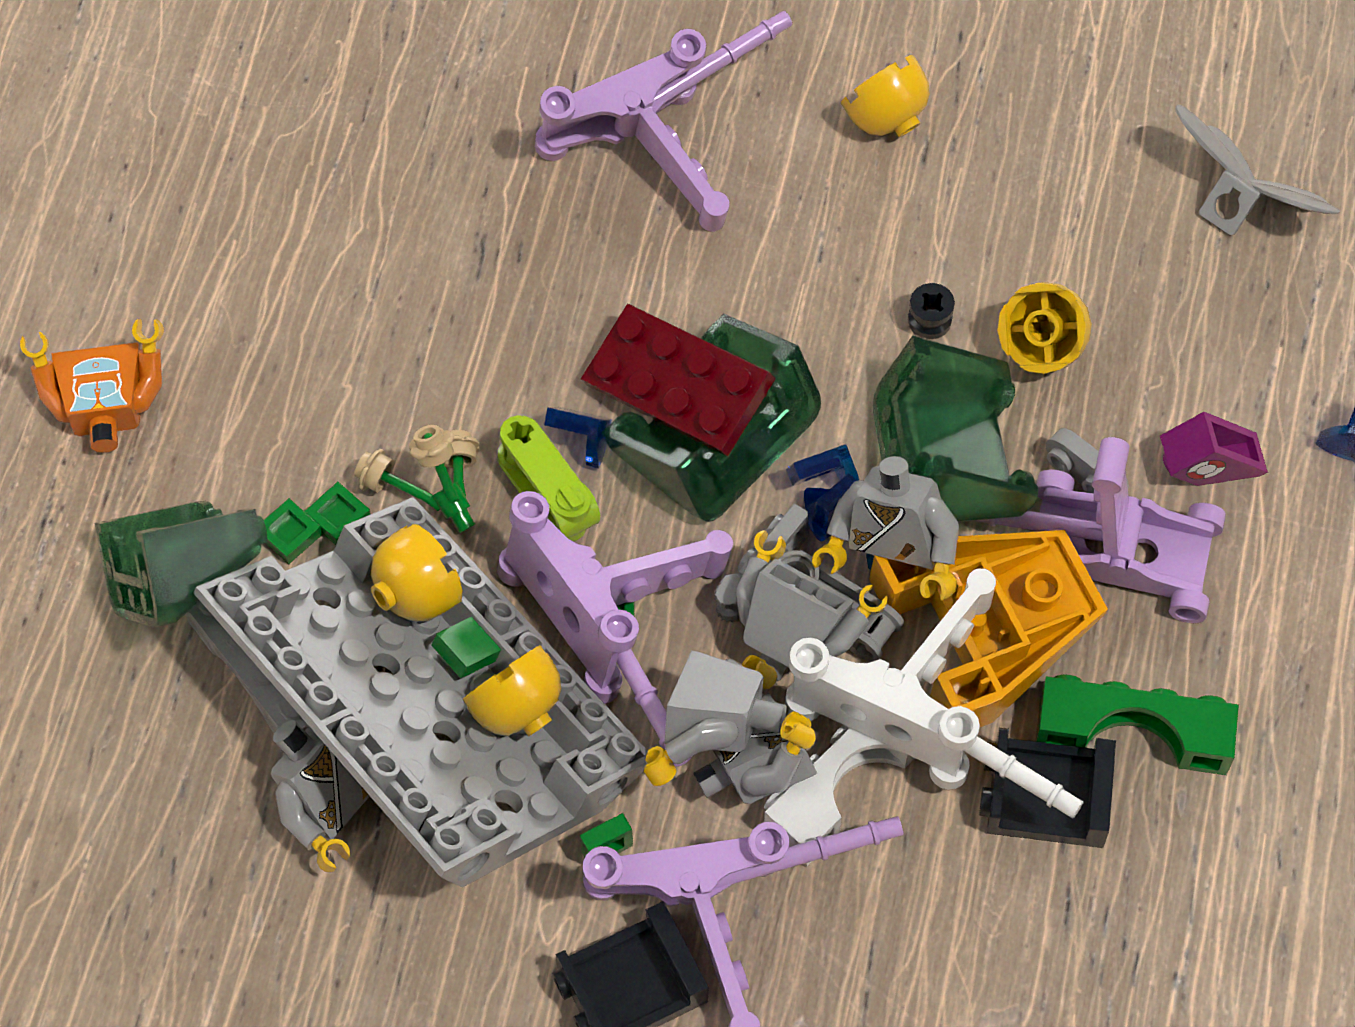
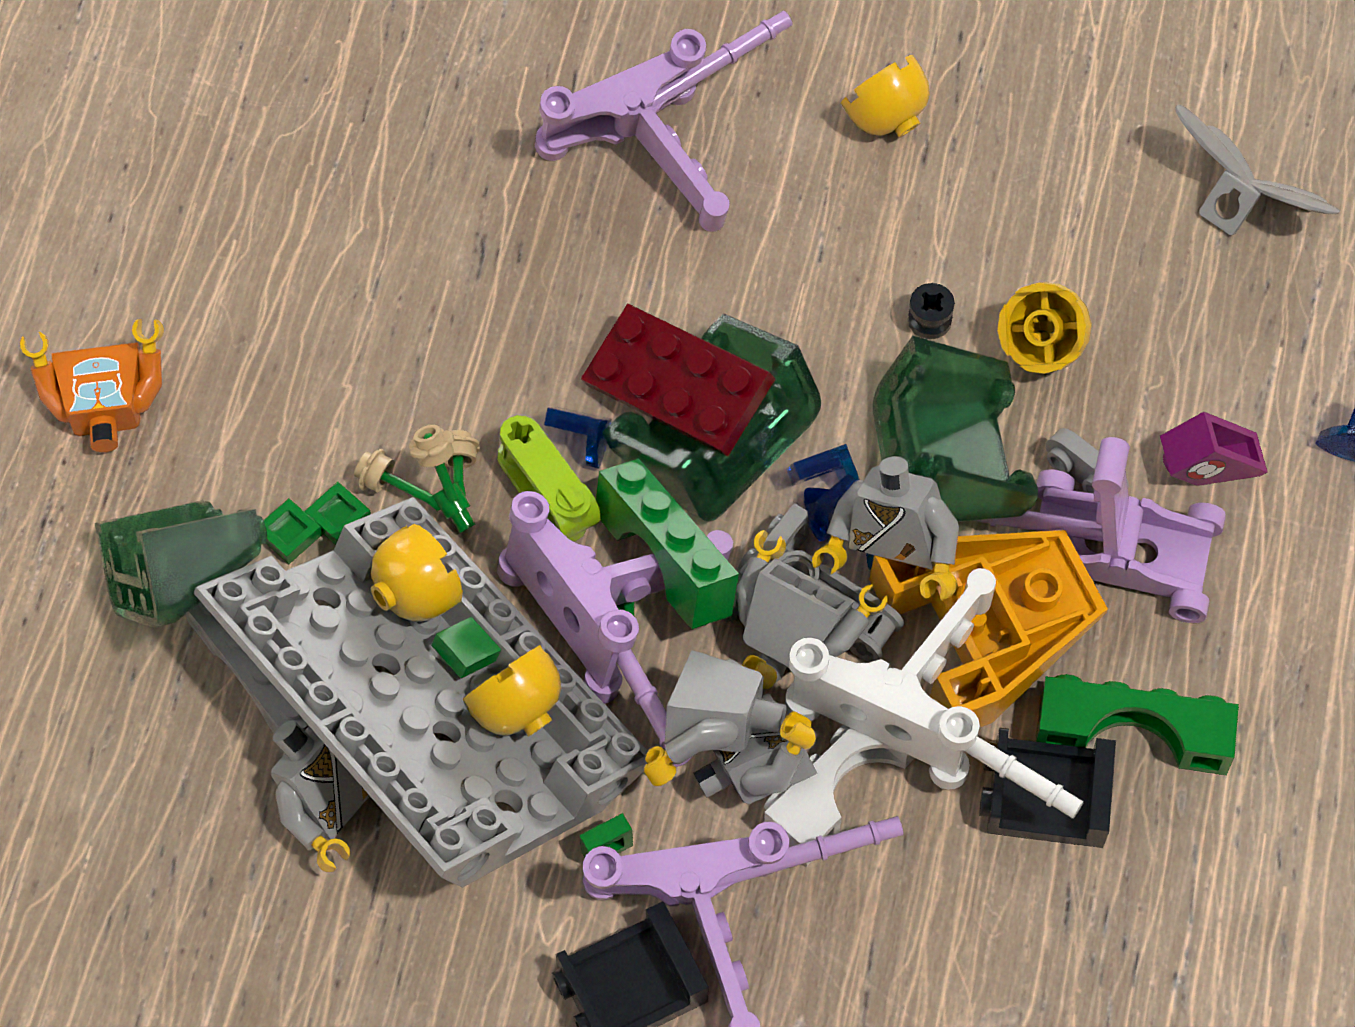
(694, 572): none -> green arch

